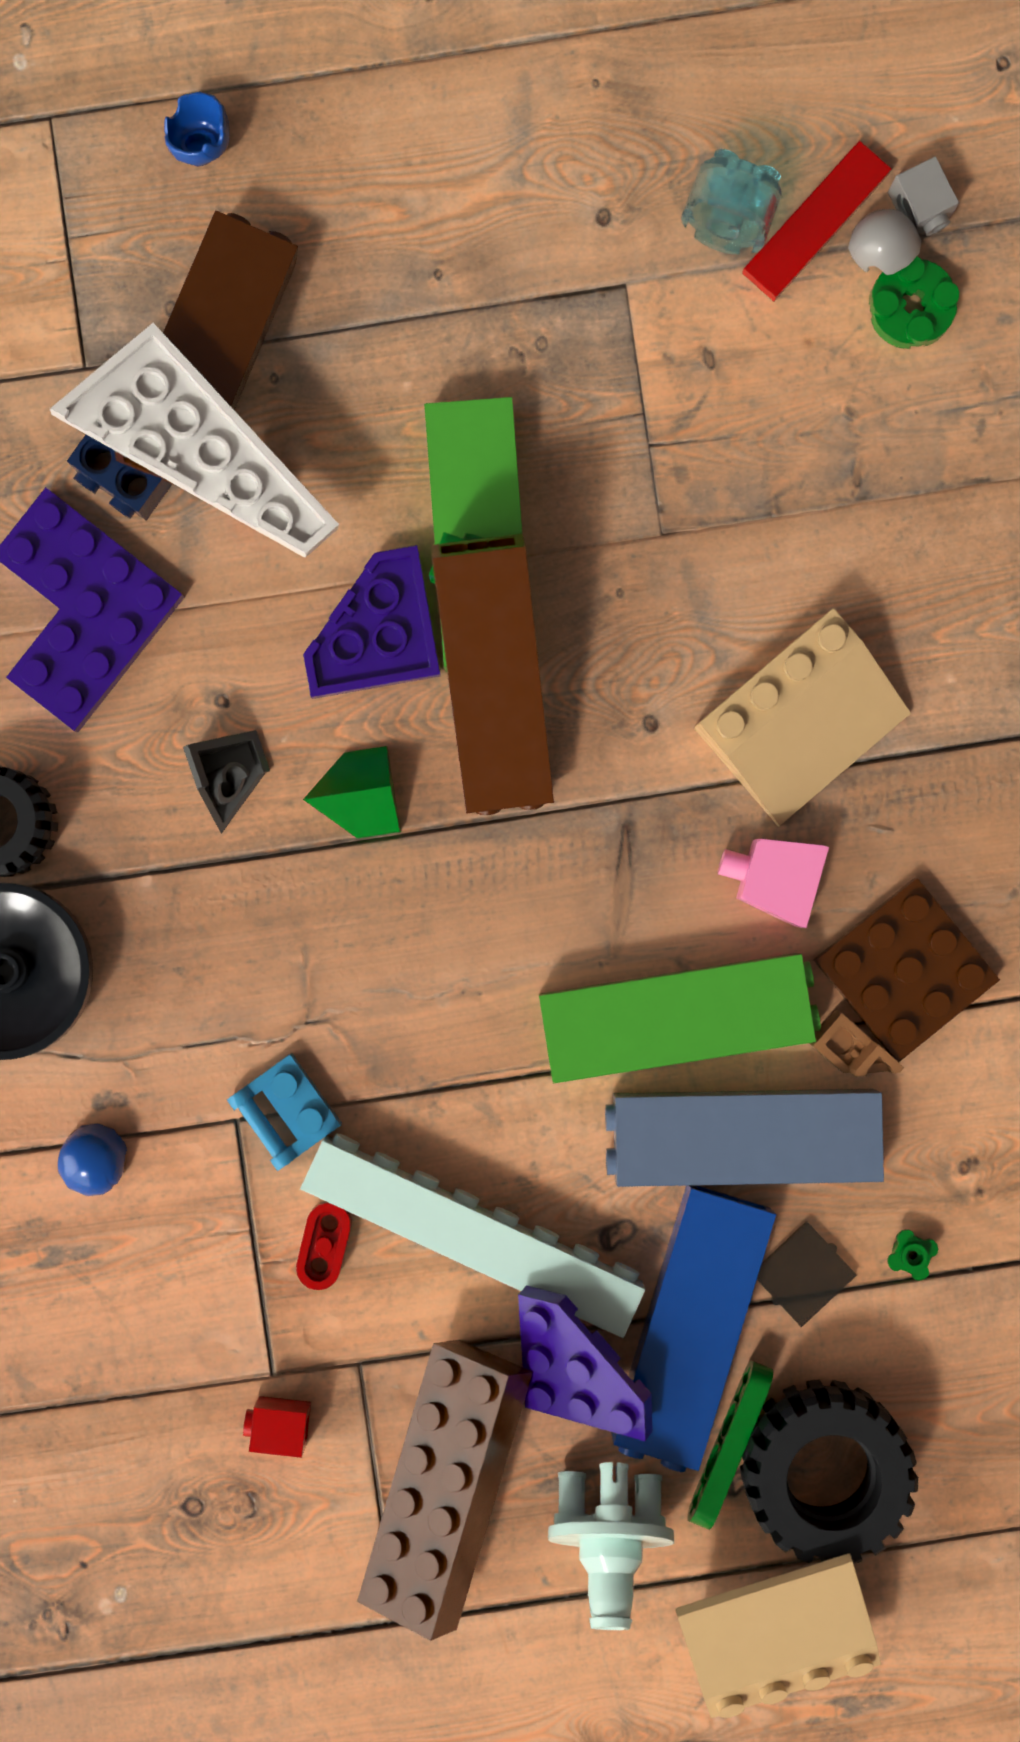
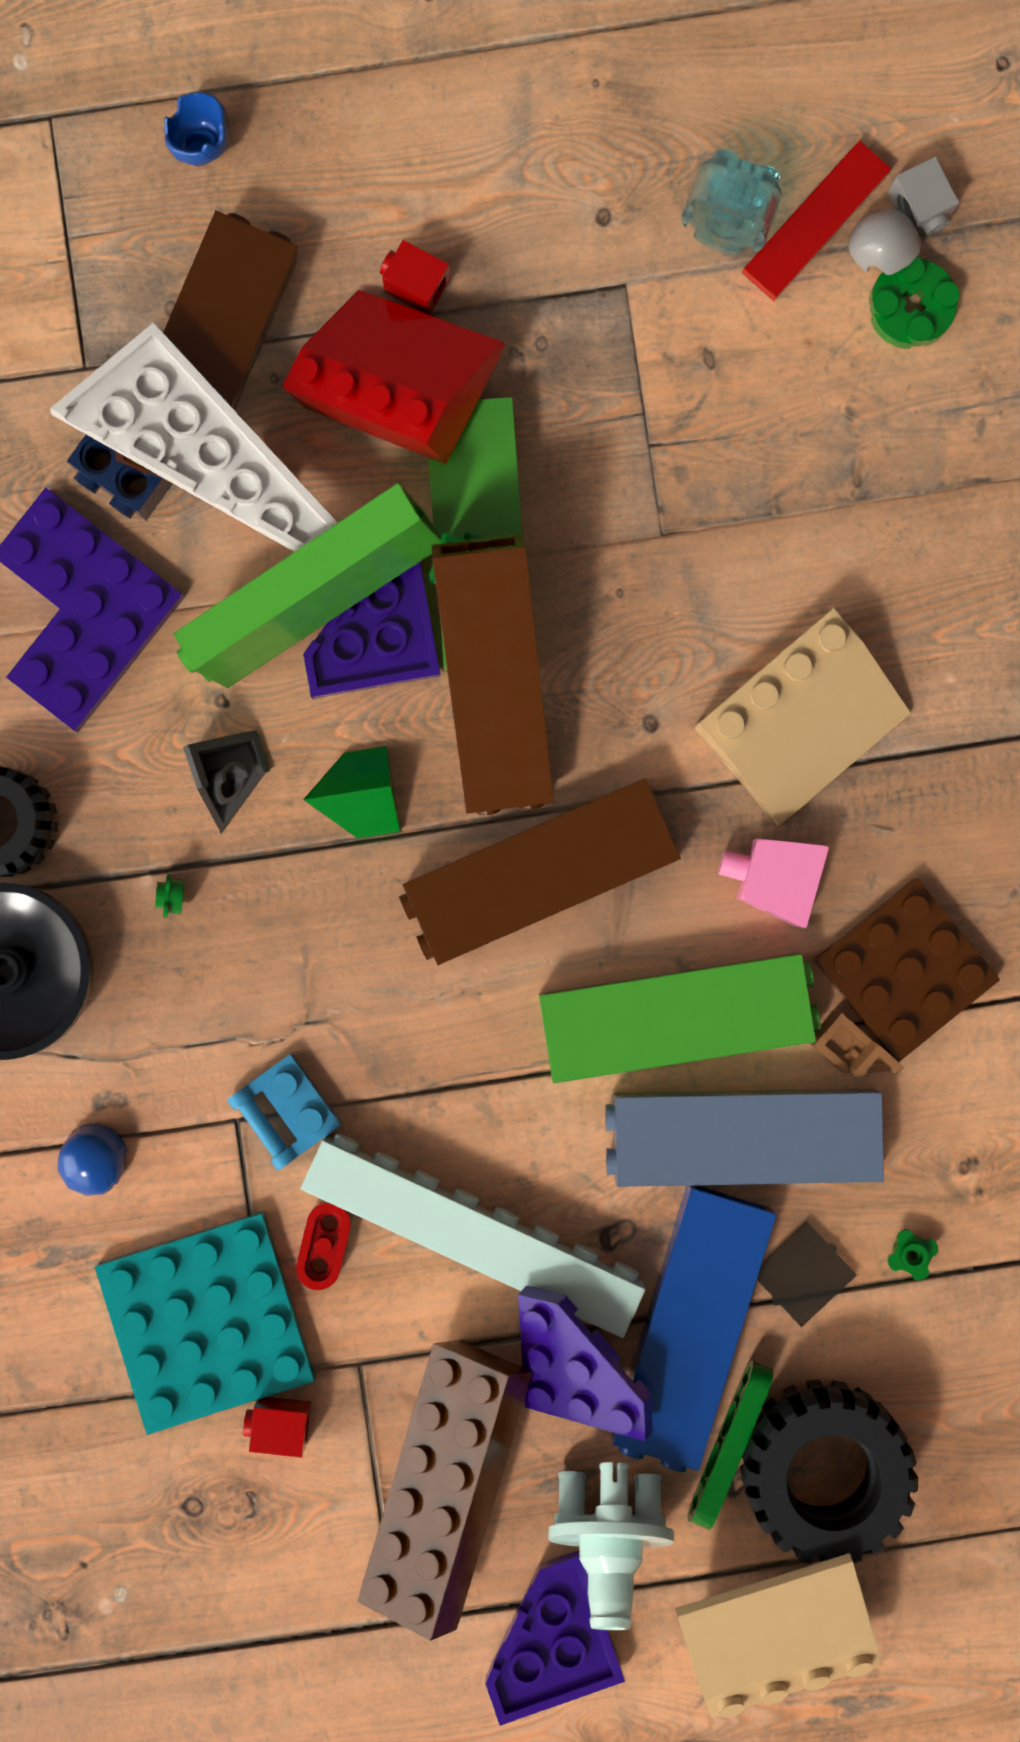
(170, 895): none -> green plate
(205, 1322): none -> teal plate
(308, 588): none -> bright green brick
(394, 374): none -> red slope
(415, 277): none -> red brick
(539, 872): none -> reddish brown brick
(550, 1646): none -> dark purple plate

